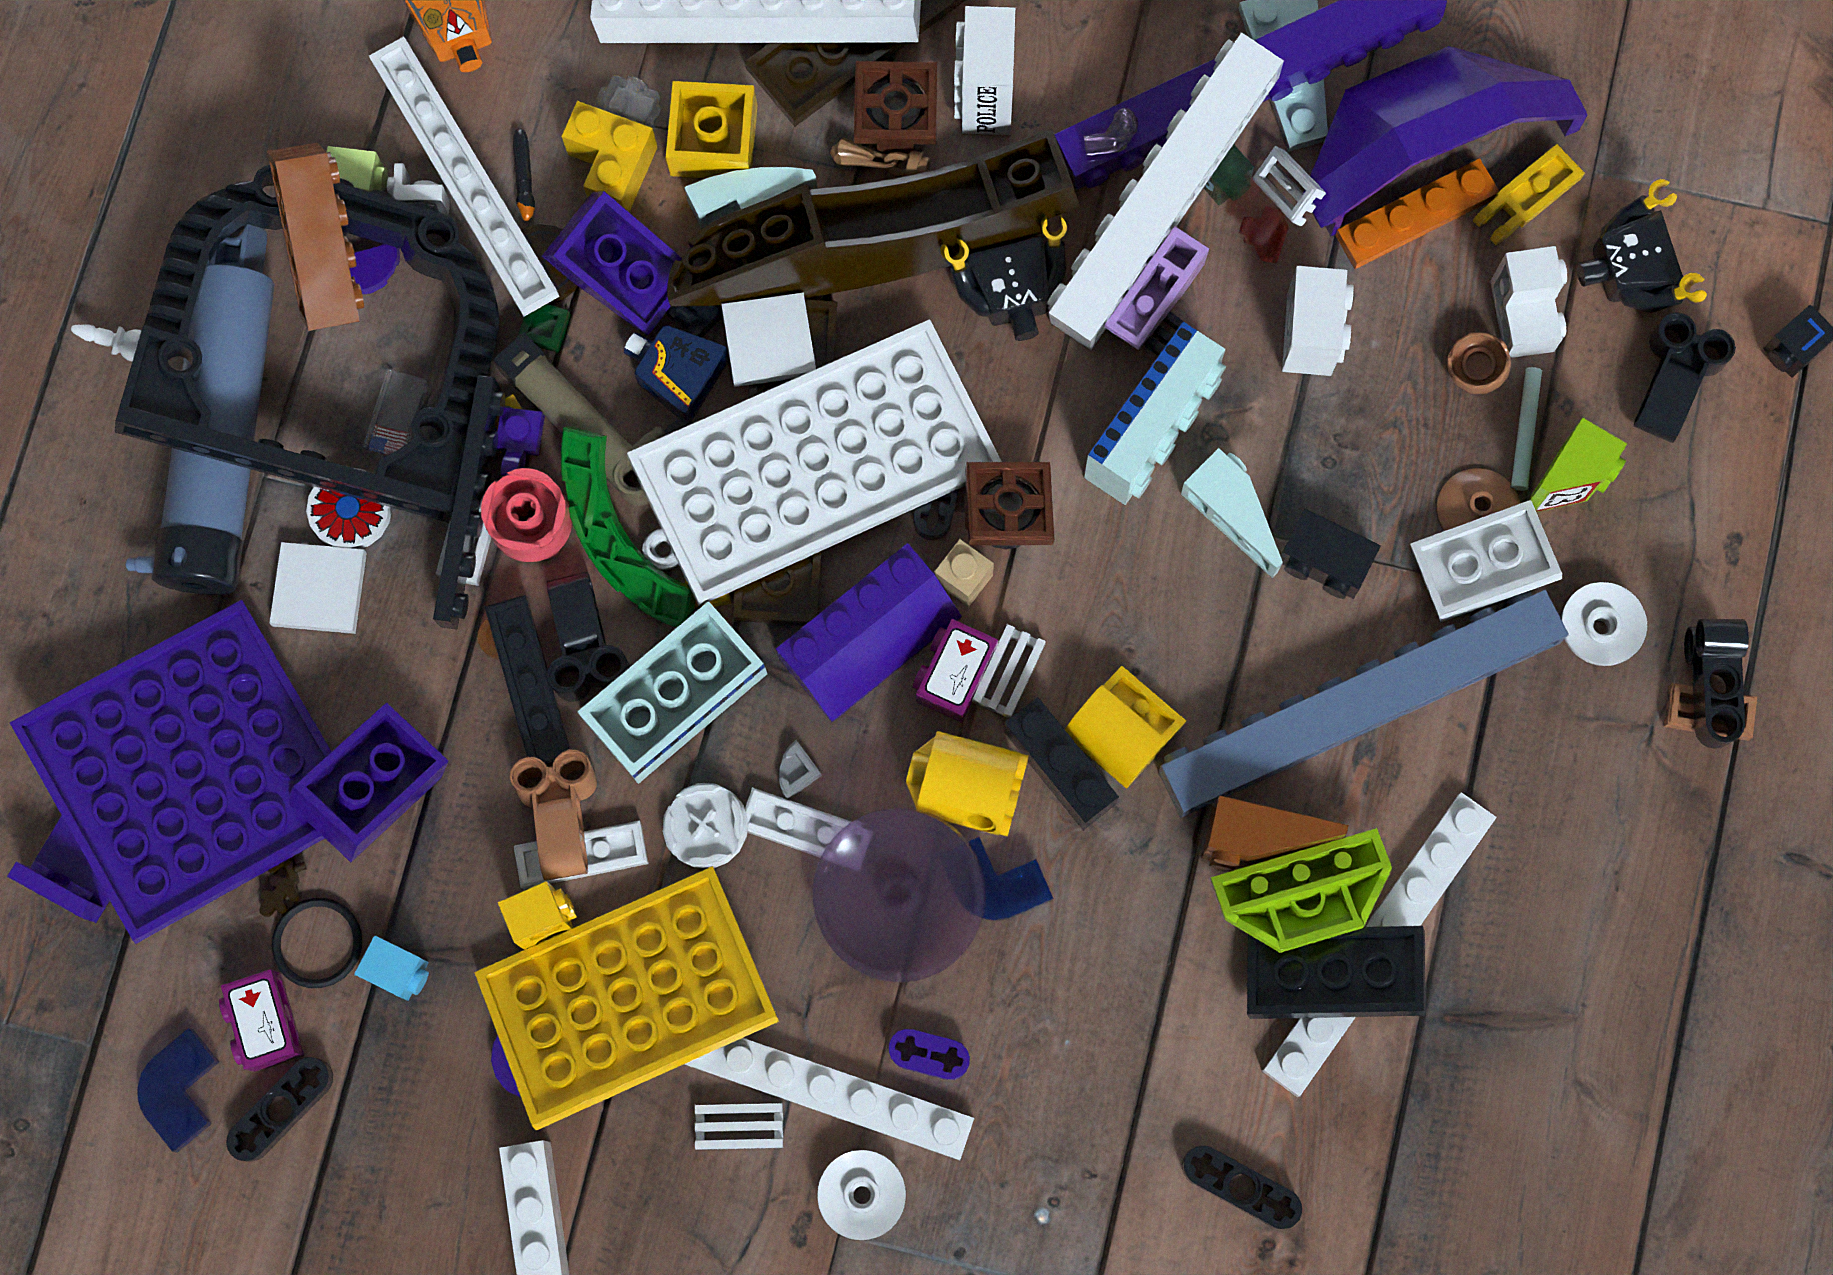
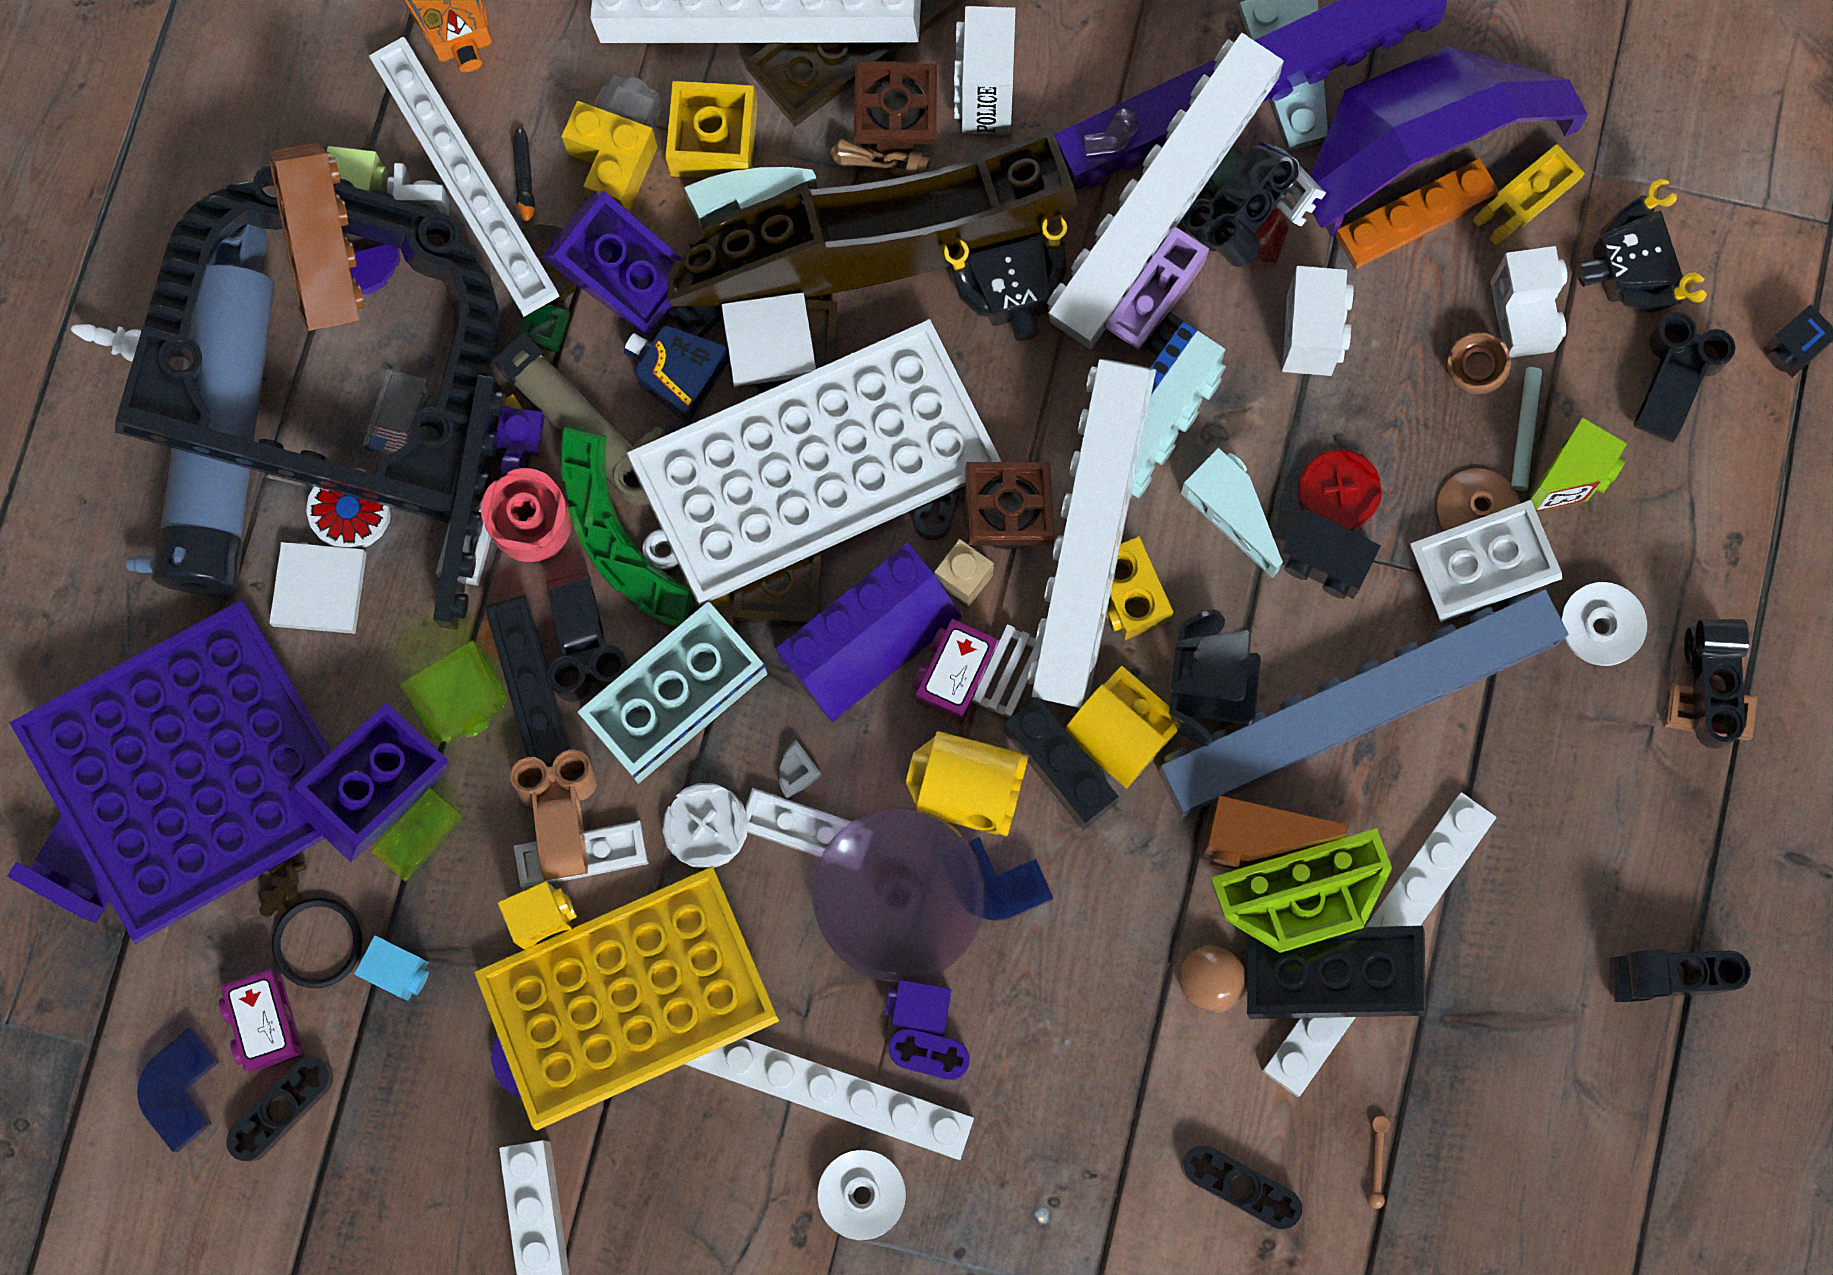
(417, 834): none -> clear neon green plate
(456, 695): none -> clear neon green torso
(702, 1126): white tile -> none
(919, 1007): none -> dark purple brick
(1092, 532): none -> white brick
(1139, 586): none -> yellow brick
(1213, 978): none -> nougat hair
(1220, 682): none -> black piece
(1243, 204): none -> black piece
(1341, 488): none -> red tile
(1379, 1126): none -> nougat hinge
(1654, 974): none -> black piece

